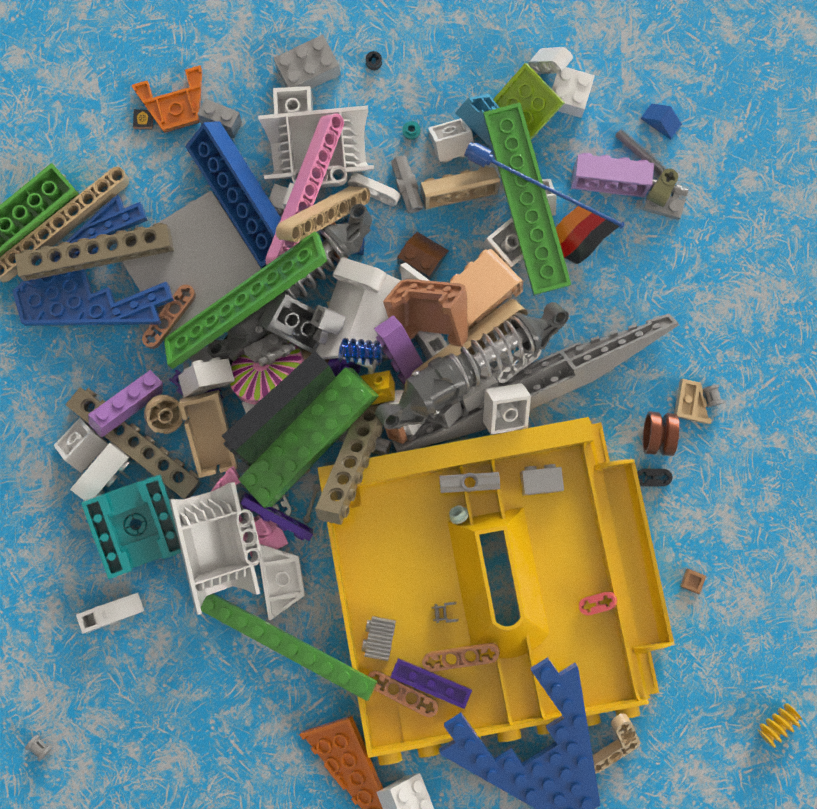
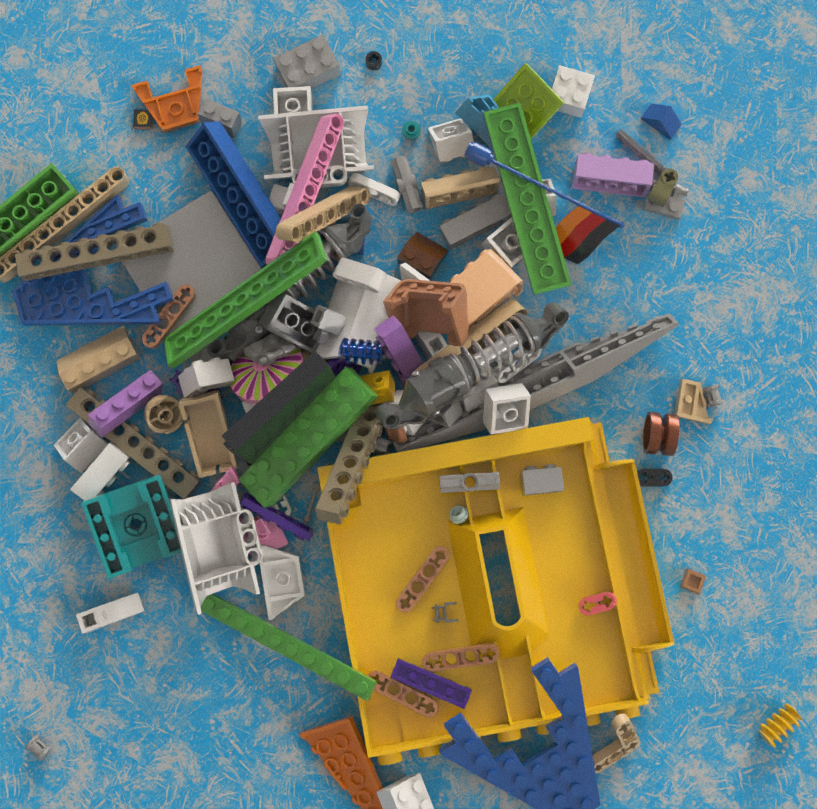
(97, 360): none -> tan slope
(379, 638): light grey brick -> none
(419, 576): none -> nougat beam
(476, 221): none -> light grey brick
(550, 60): white beam -> none

